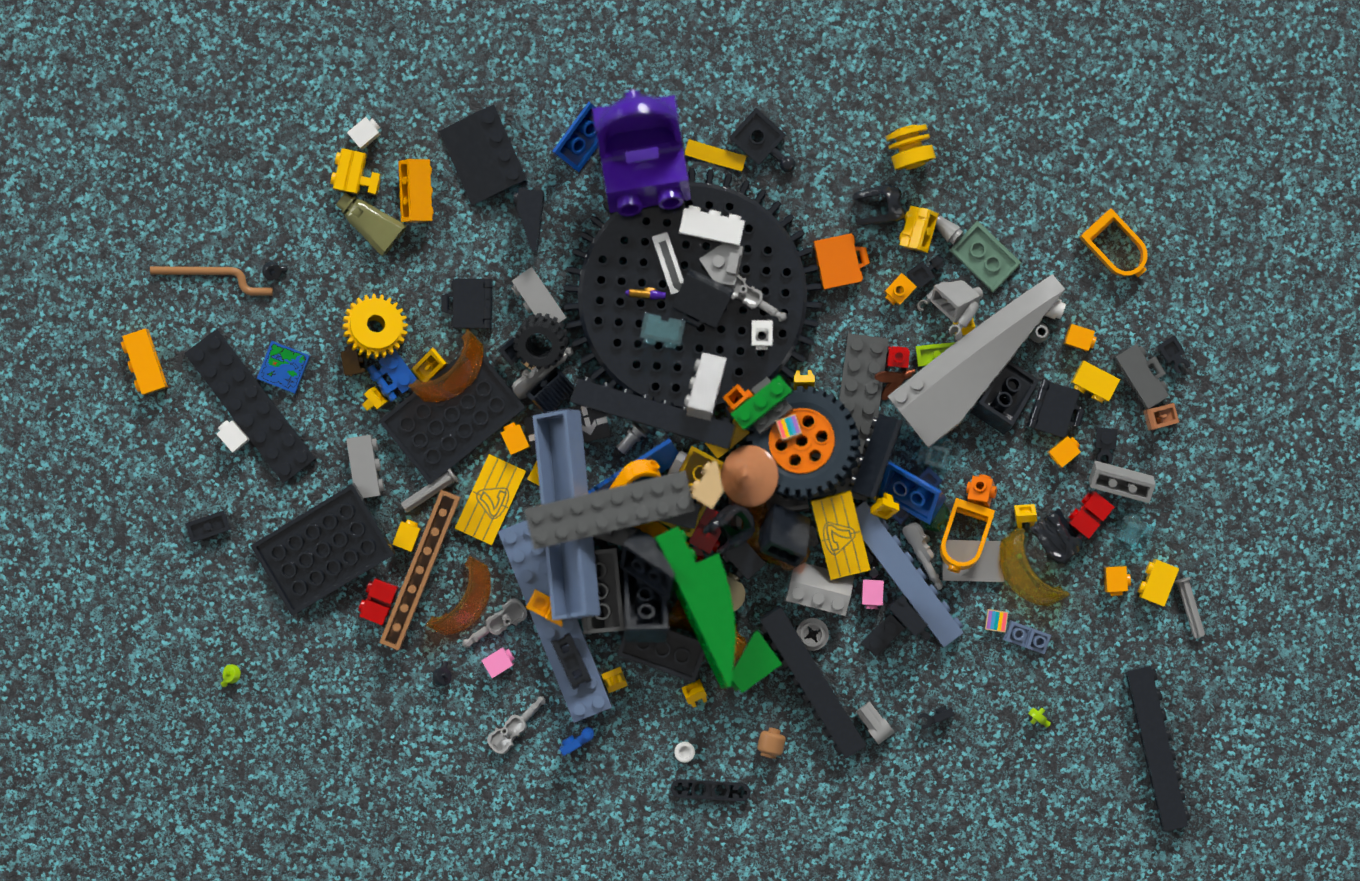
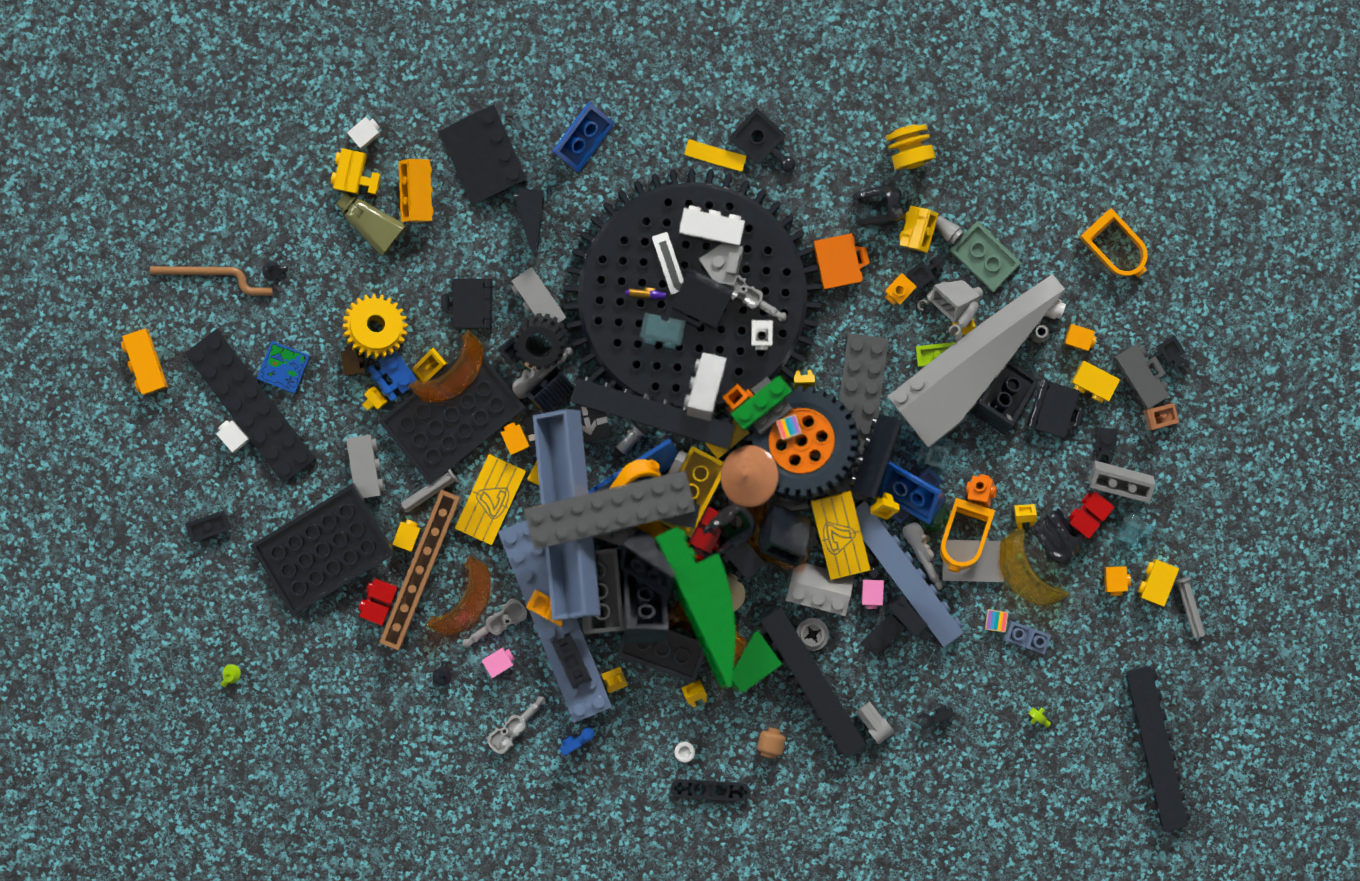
(641, 153): dark purple piece -> none
(710, 486): tan slope -> none
(893, 379): copper piece -> none
(898, 357): red window -> none
(1064, 451): light orange brick -> none

